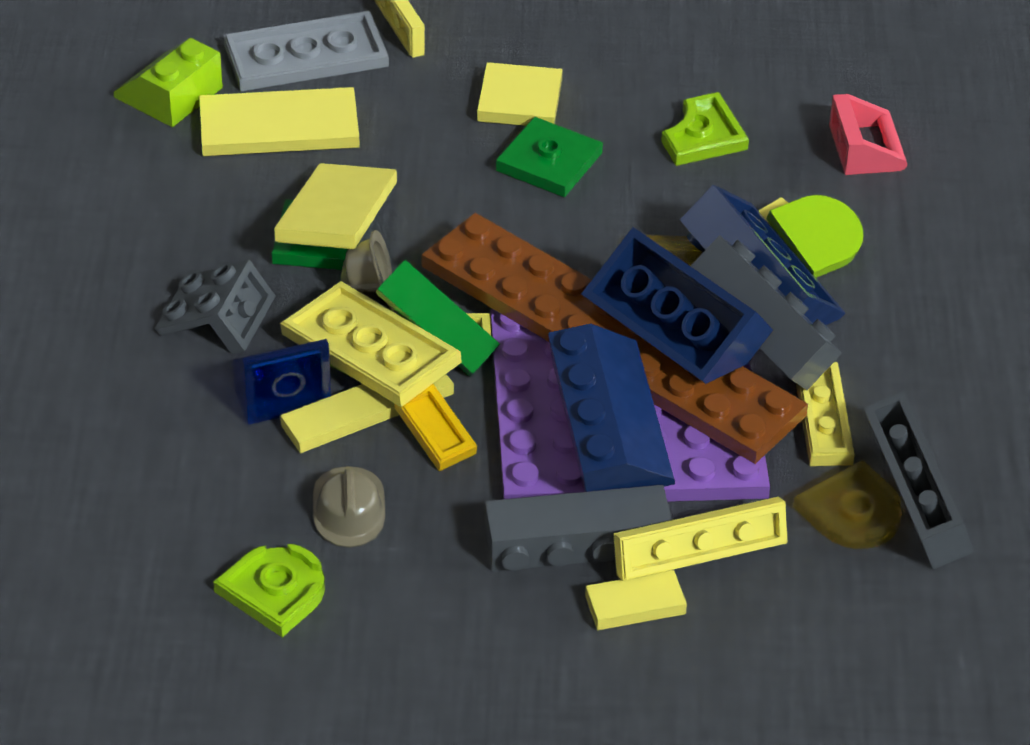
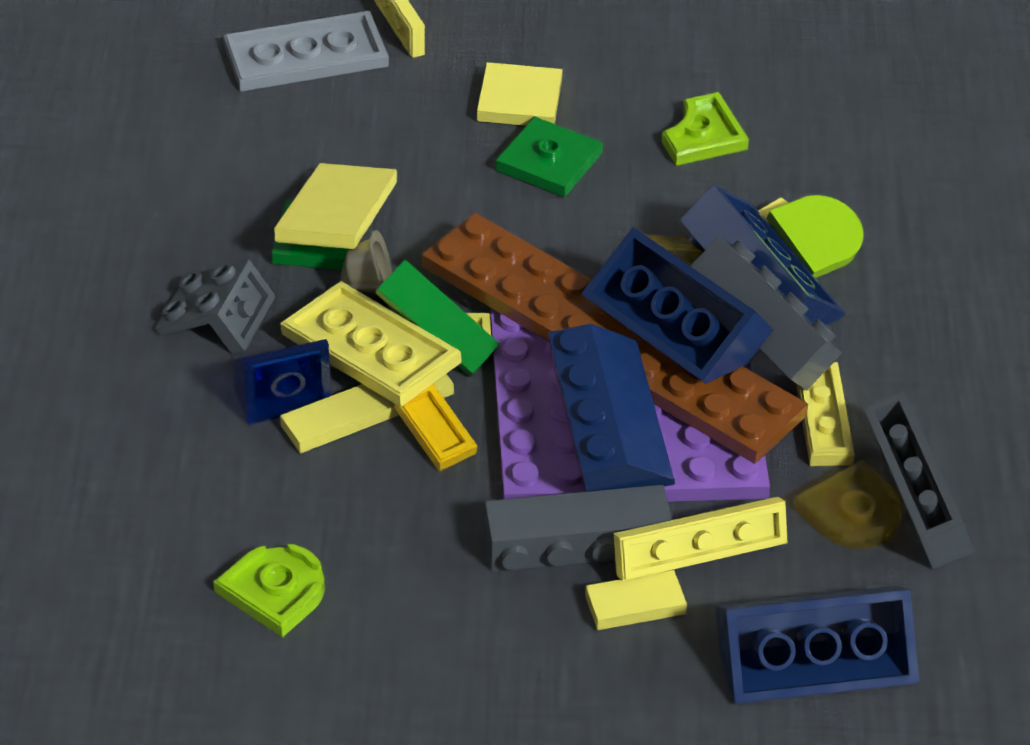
(173, 82): lime slope -> none
(278, 121): light yellow tile -> none
(349, 506): dark tan piece -> none
(818, 643): none -> dark blue slope
(855, 153): coral tile -> none

